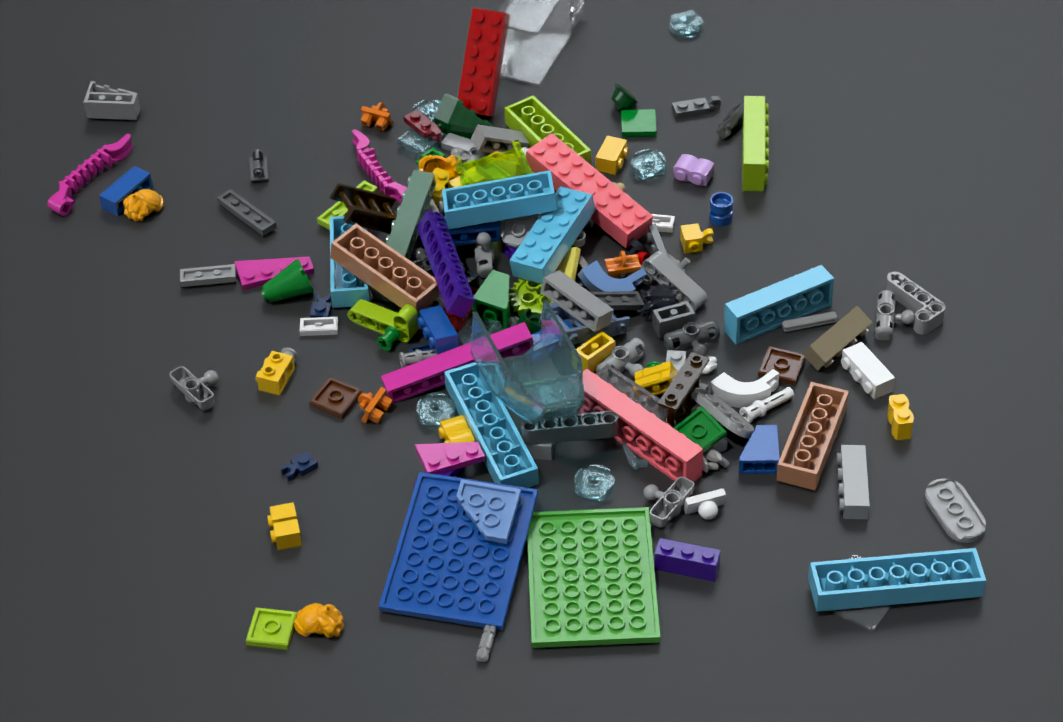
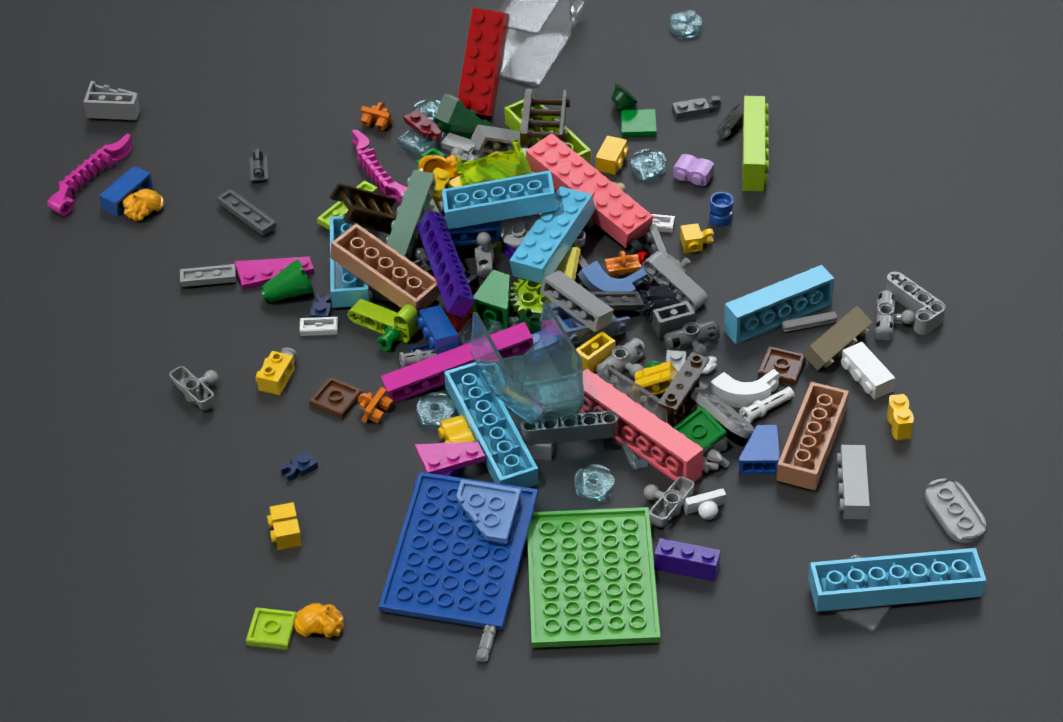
(529, 112): none -> dark brown fence

